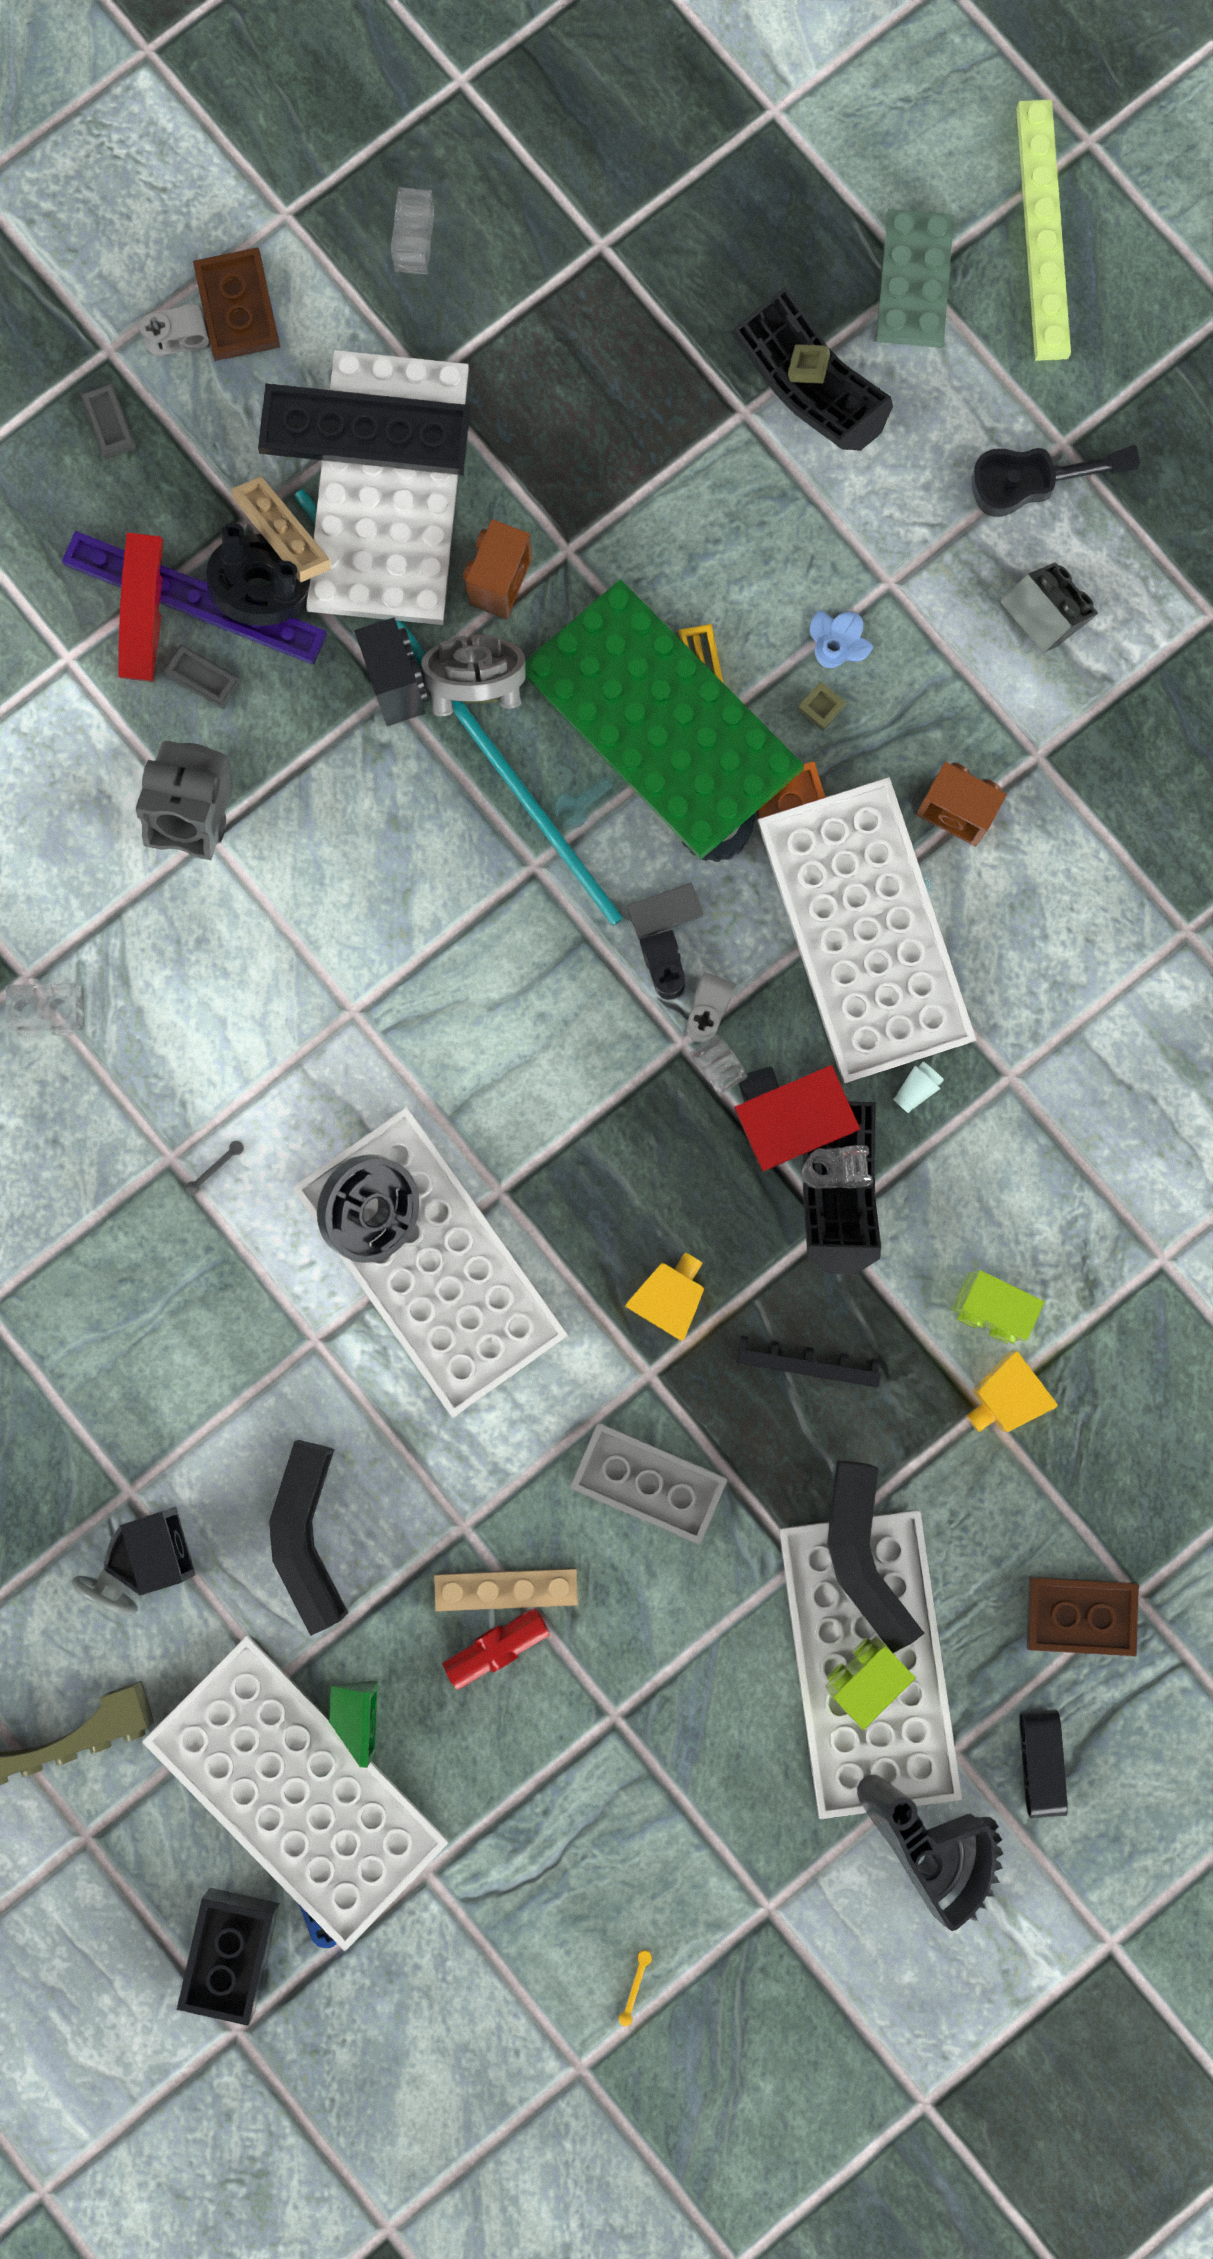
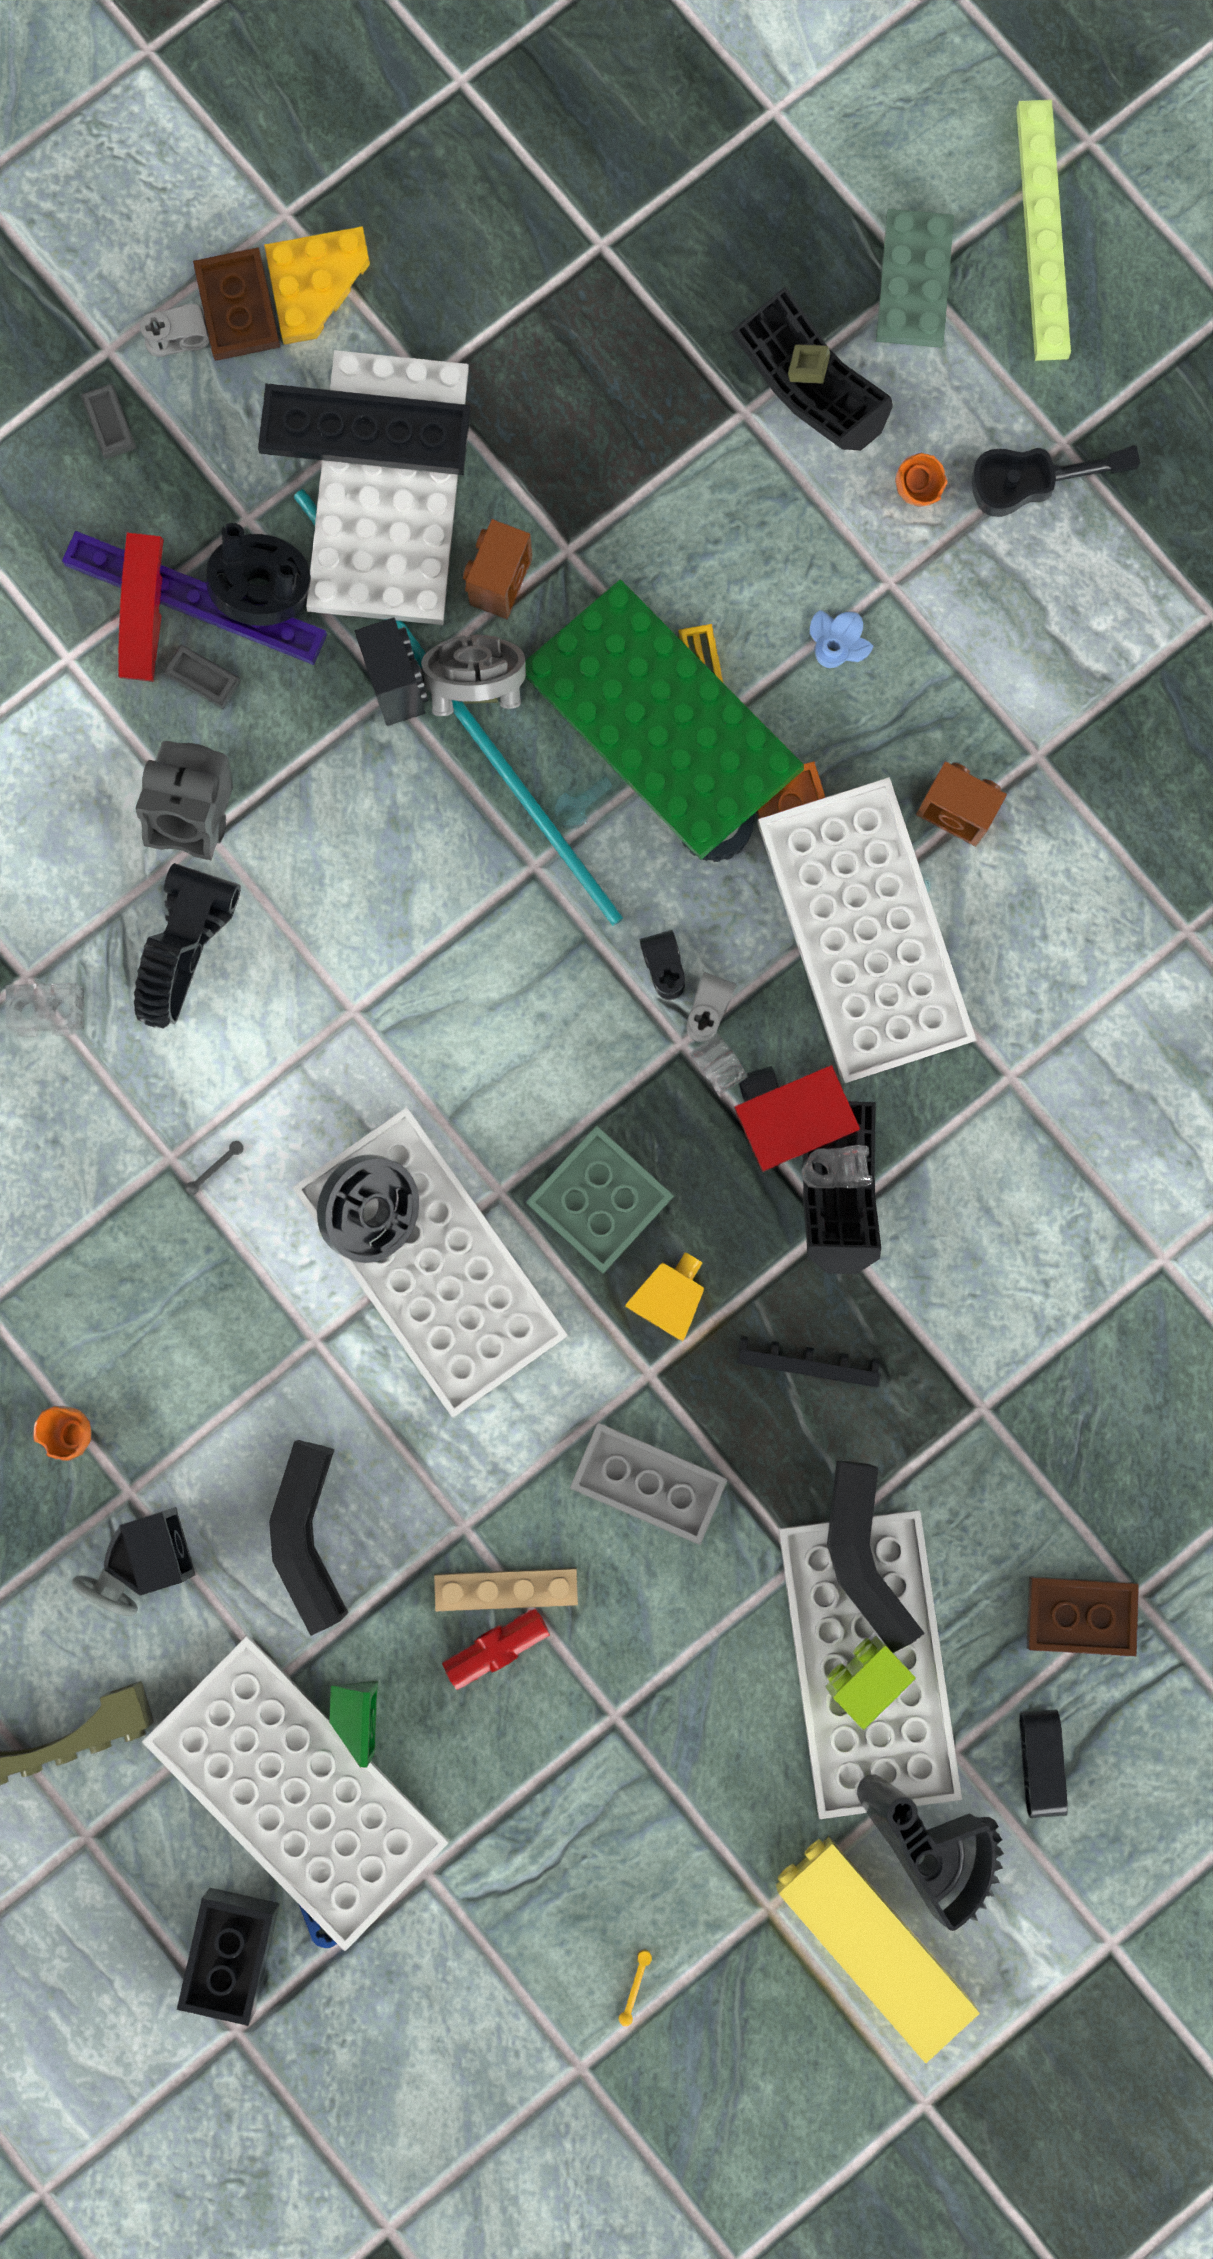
(63, 1432): none -> orange hair
(197, 911): none -> black arm
(281, 528): tan plate -> none
(313, 279): none -> yellow plate
(412, 230): clear brick -> none
(599, 1199): none -> sand green plate
(664, 911): dark grey tile -> none
(821, 706): olive plate -> none
(876, 1948): none -> light yellow brick
(918, 1086): light aqua cone -> none
(921, 480): none -> orange hair
(996, 1306): lime brick -> none
(1010, 1396): yellow torso -> none
(1049, 606): pearl dark grey slope -> none

